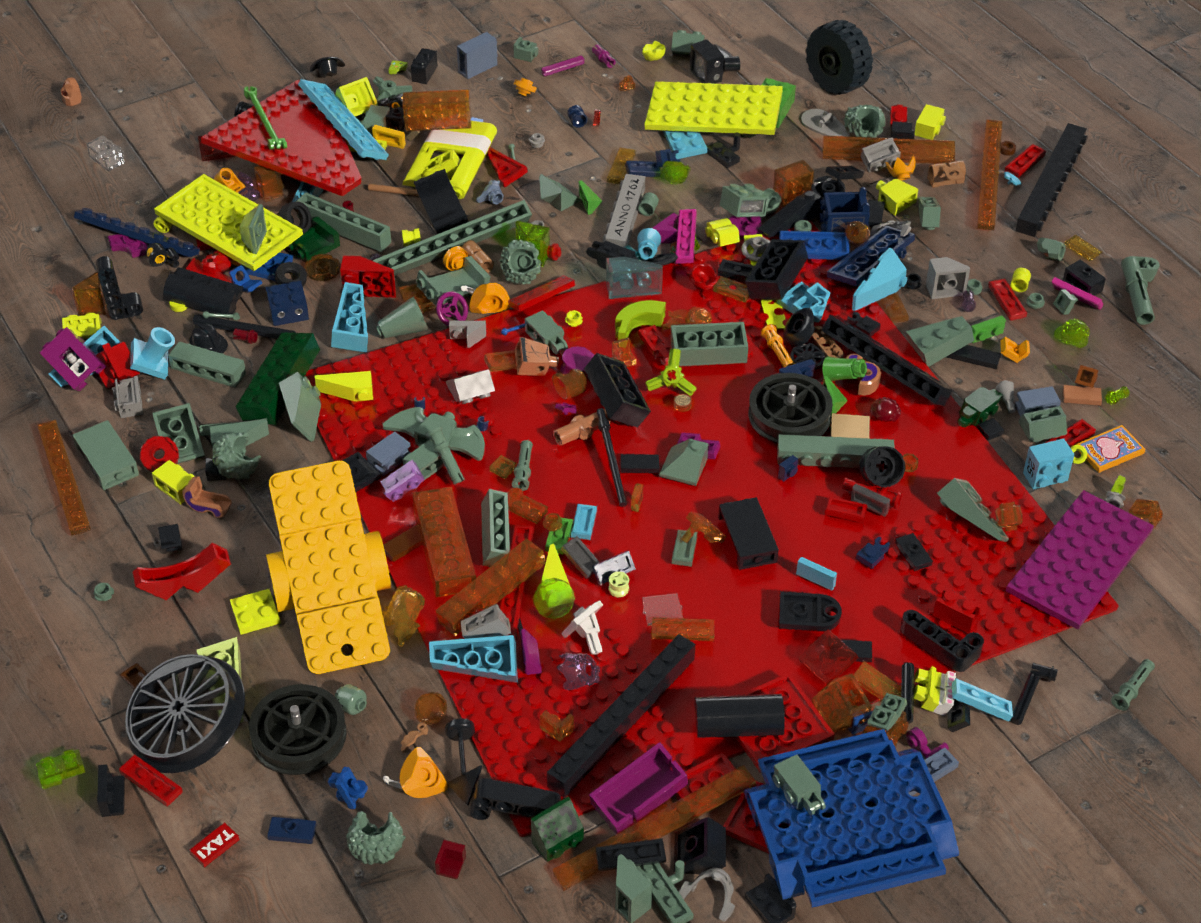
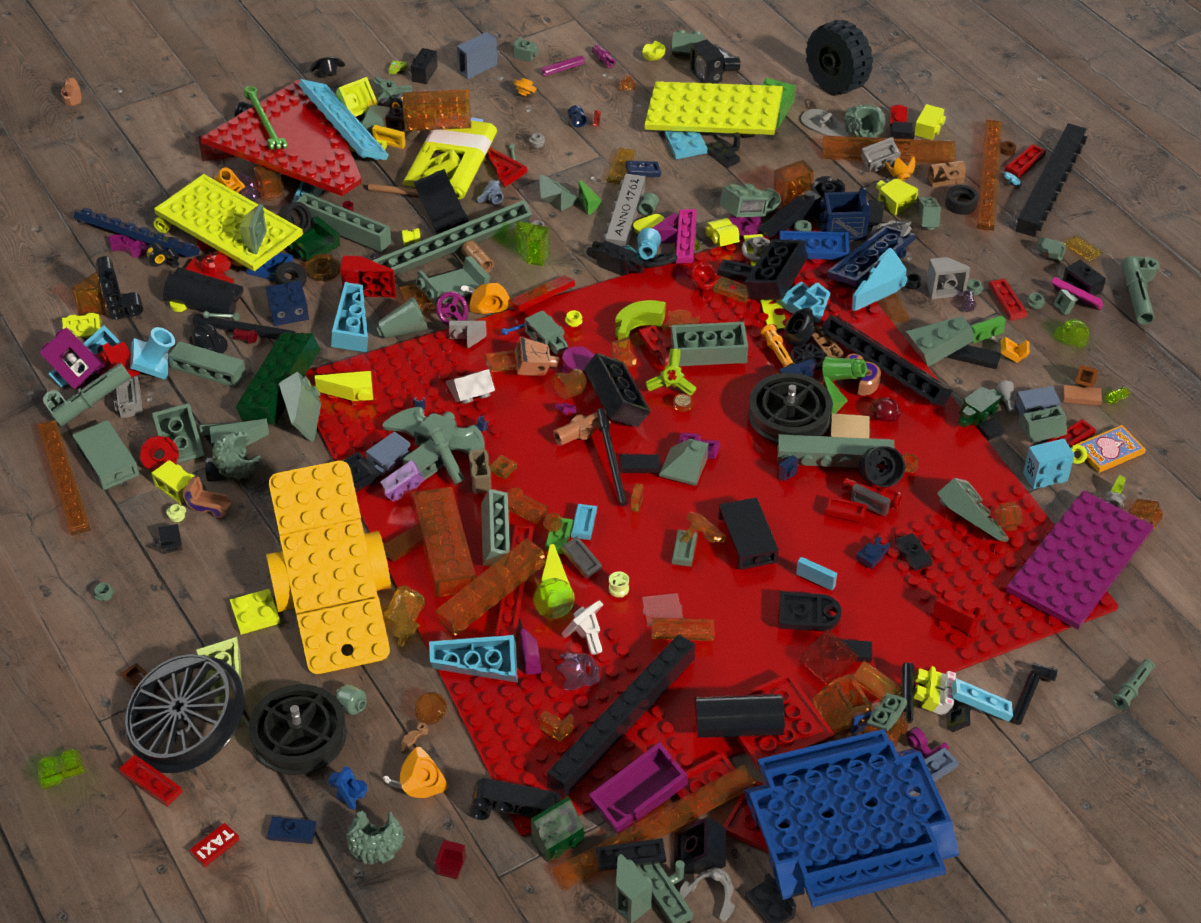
(86, 397): none -> sand green piece
(105, 153): clear brick -> none
(110, 792): black bracket -> none
(176, 513): none -> yellowish green plate
(191, 573): red arch -> none
(248, 284): blue bracket -> none
(455, 258): light orange plate -> none
(464, 785): black piece -> none
(480, 471): none -> dark tan brick
(486, 623): light grey hinge -> none
(520, 262): sand green hair -> none
(522, 471): sand green pin -> none
(554, 251): red plate -> none
(618, 563): plate -> none
(632, 277): clear light blue slope -> none
(647, 222): none -> neon yellow tile
(665, 155): dark blue plate -> none
(675, 172): clear neon green piece -> none
(698, 315): clear orange hair -> none
(798, 784): sand green brick -> none
(844, 172): black tile -> none
(857, 232): clear orange head -> none
(864, 324): black plate -> none
(941, 644): black beam -> none
(962, 191): none -> black tyre
(1020, 280): neon yellow wheel -> none

